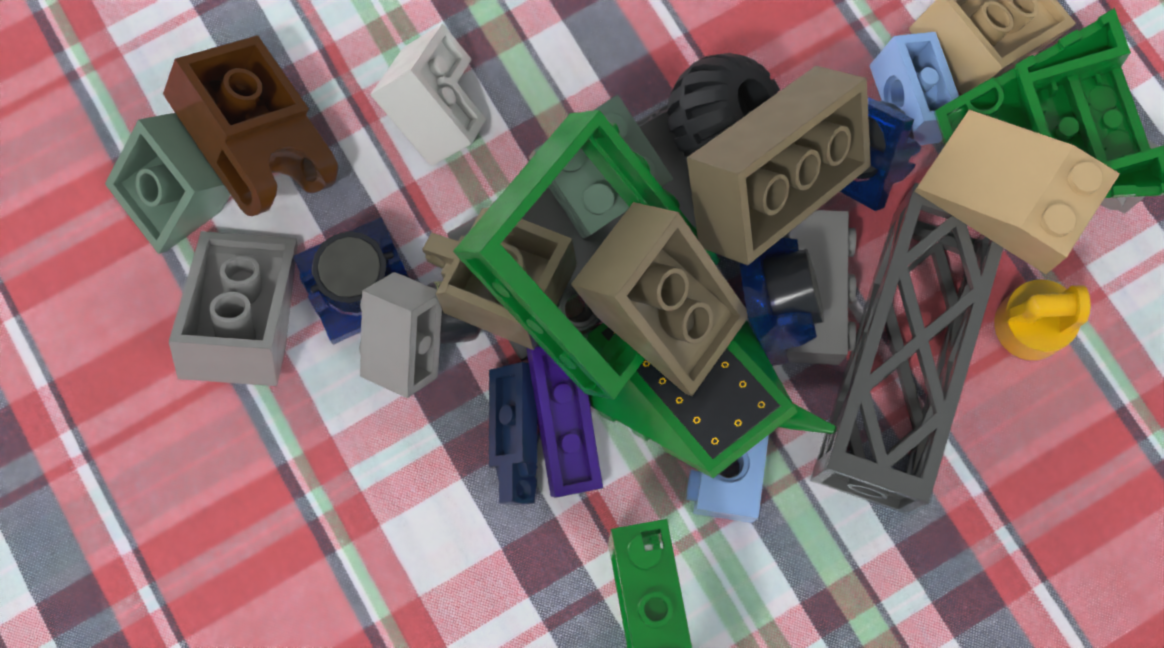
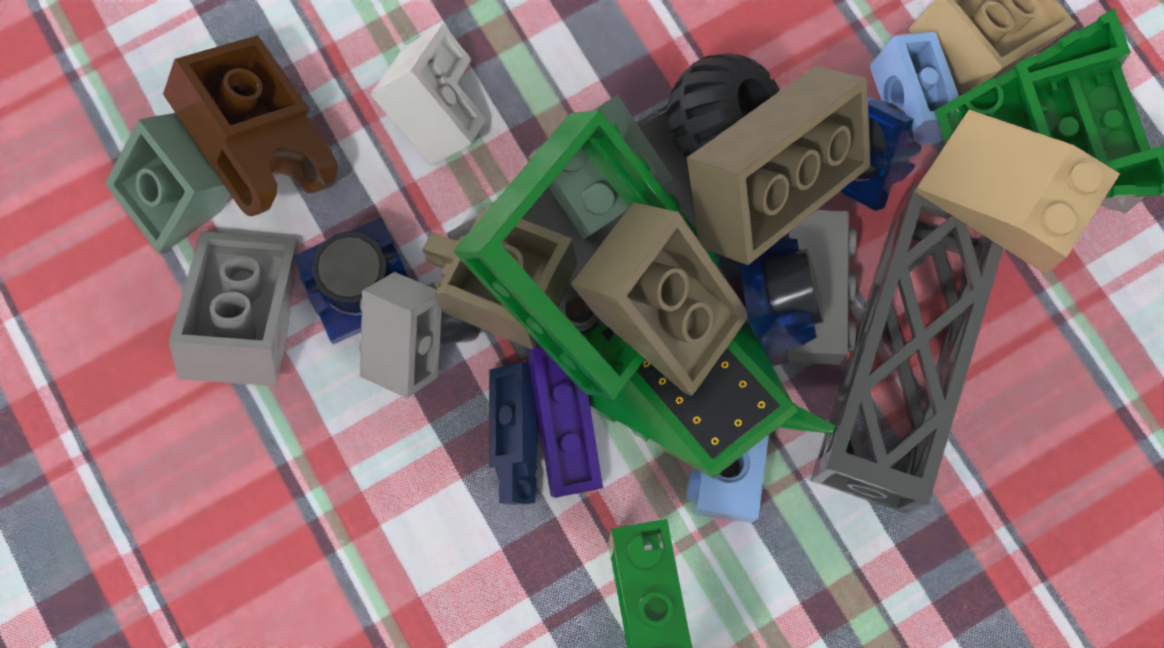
(1041, 318): yellow piece -> none

